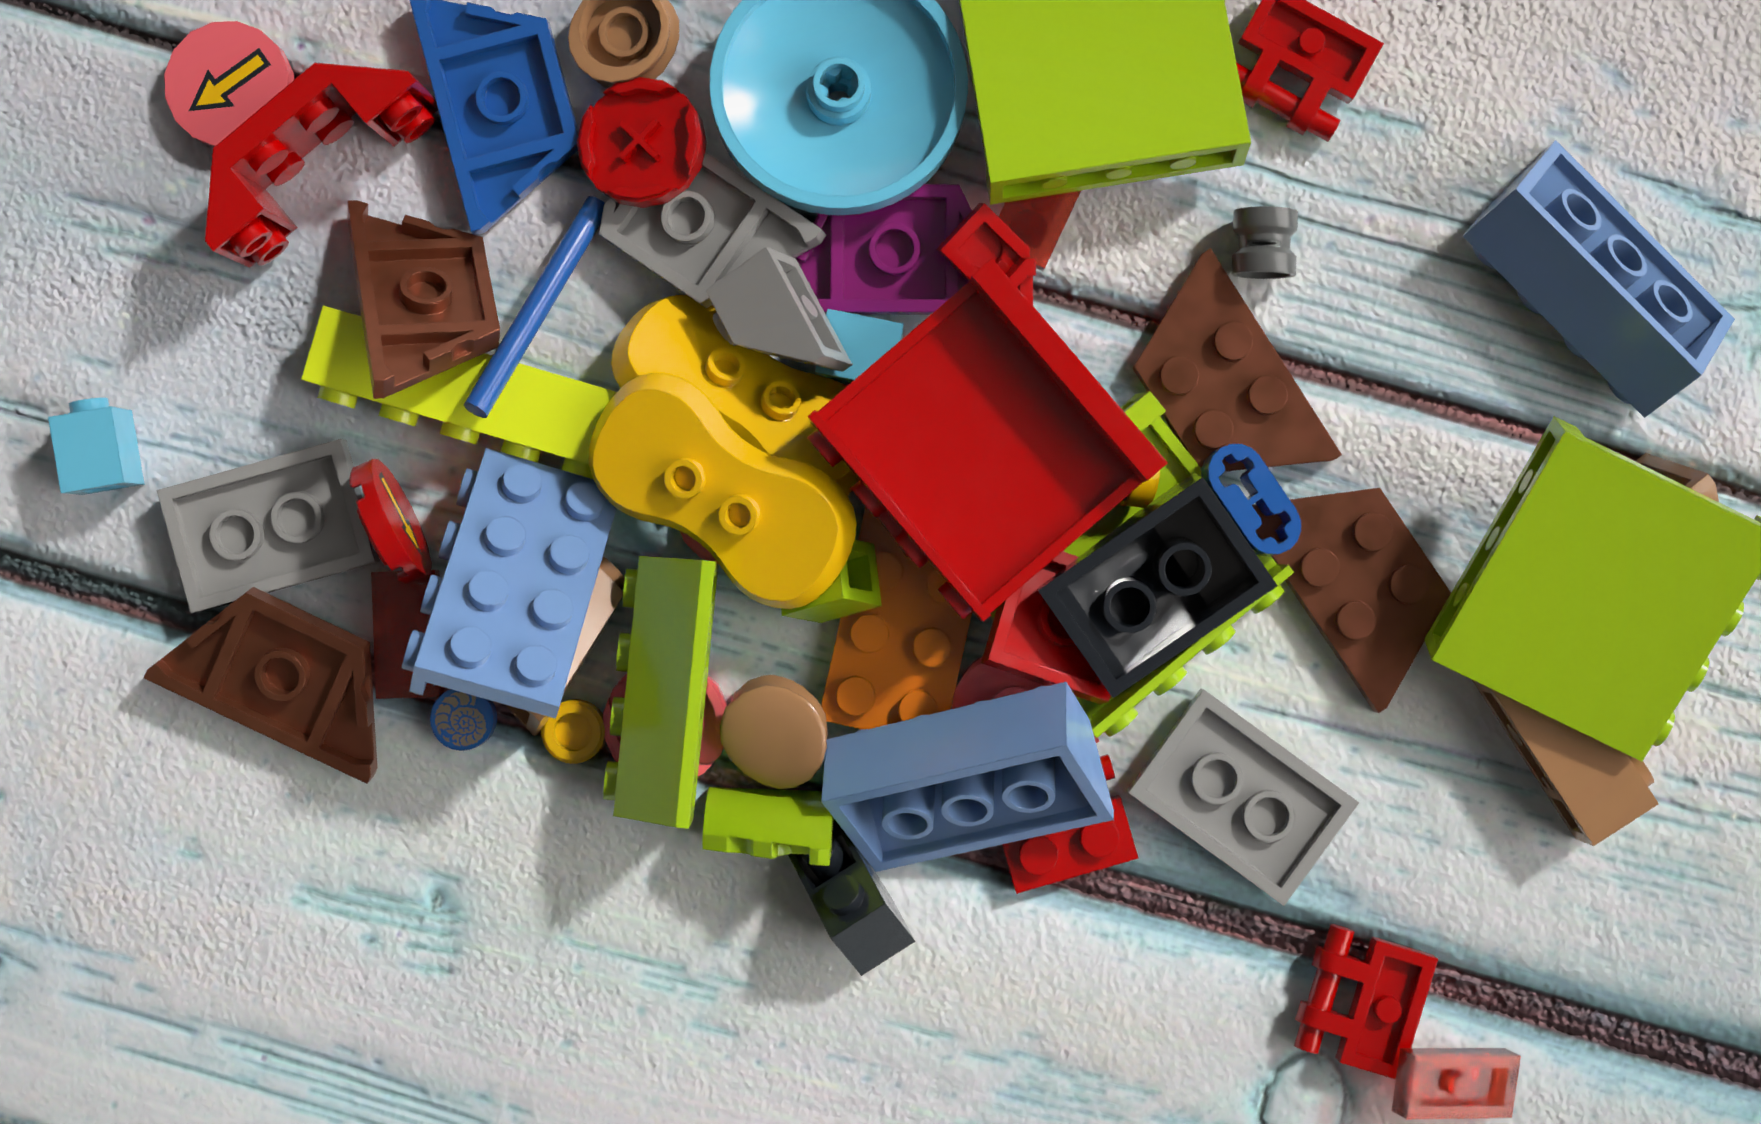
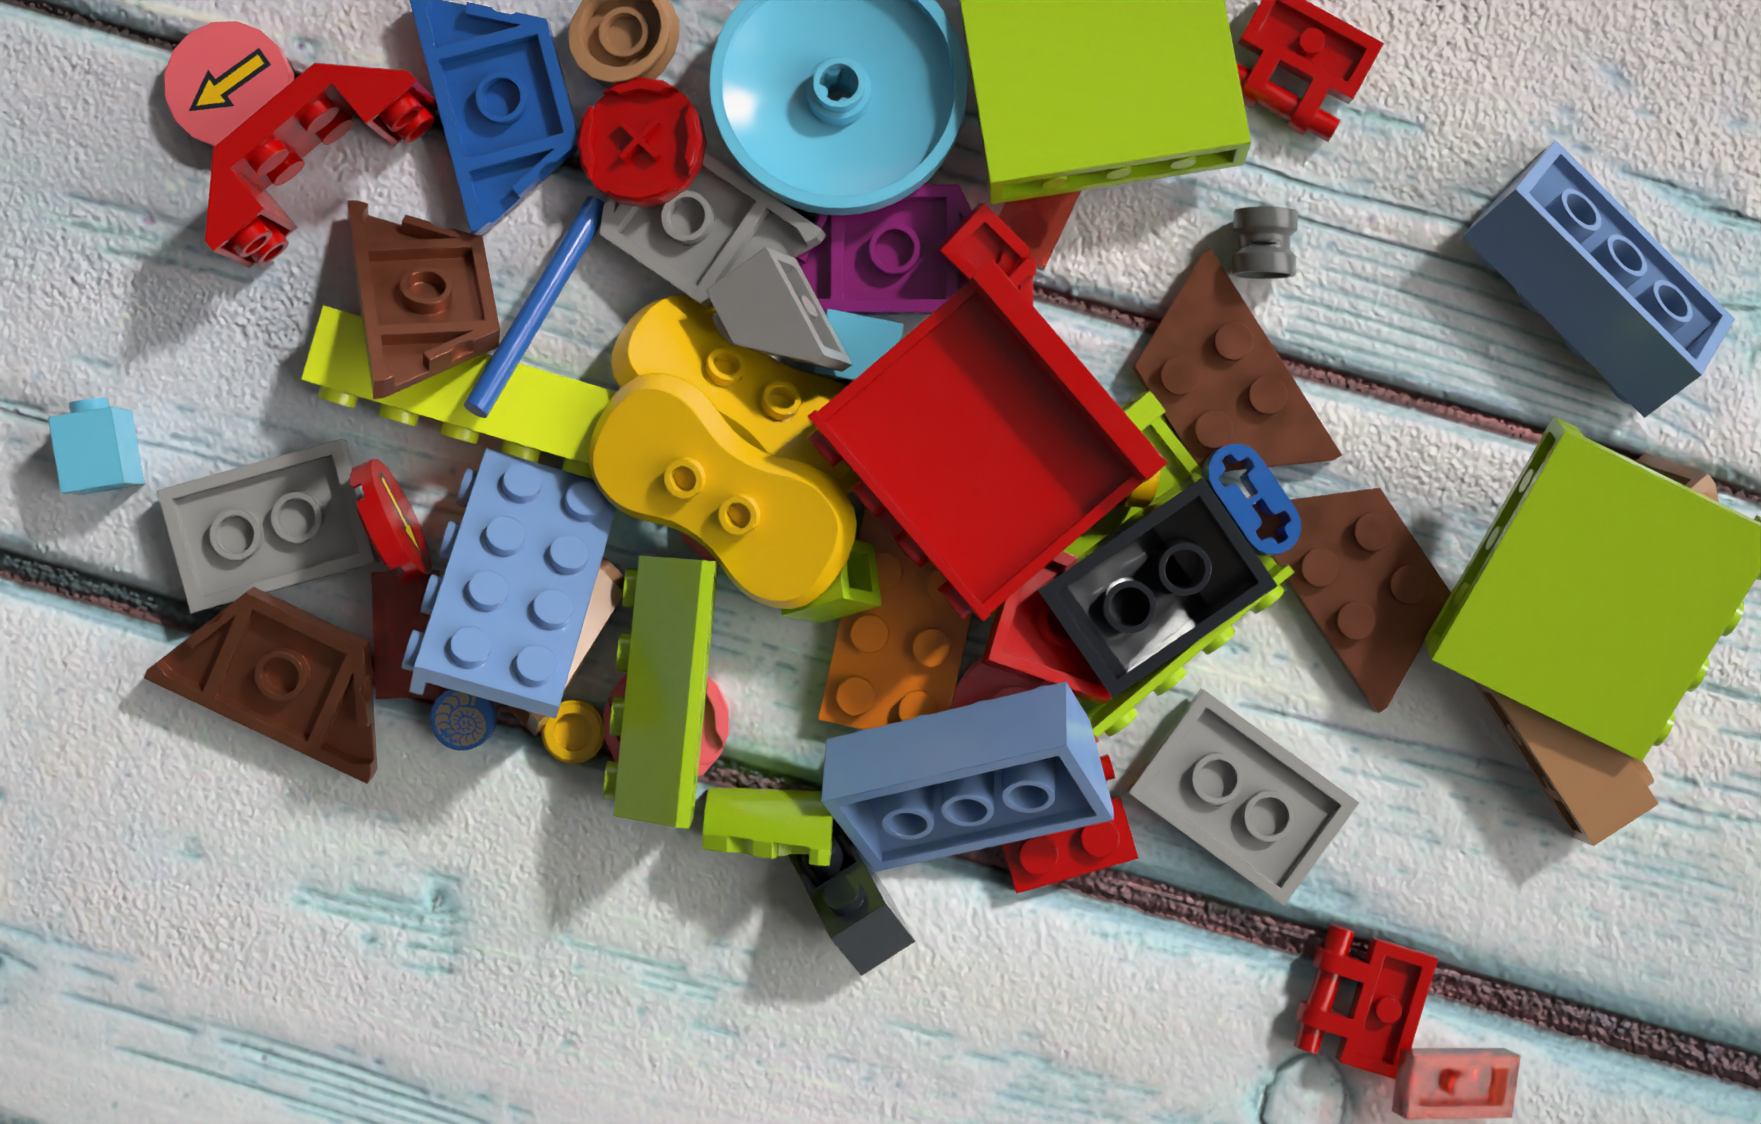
(775, 731): medium nougat piece -> none

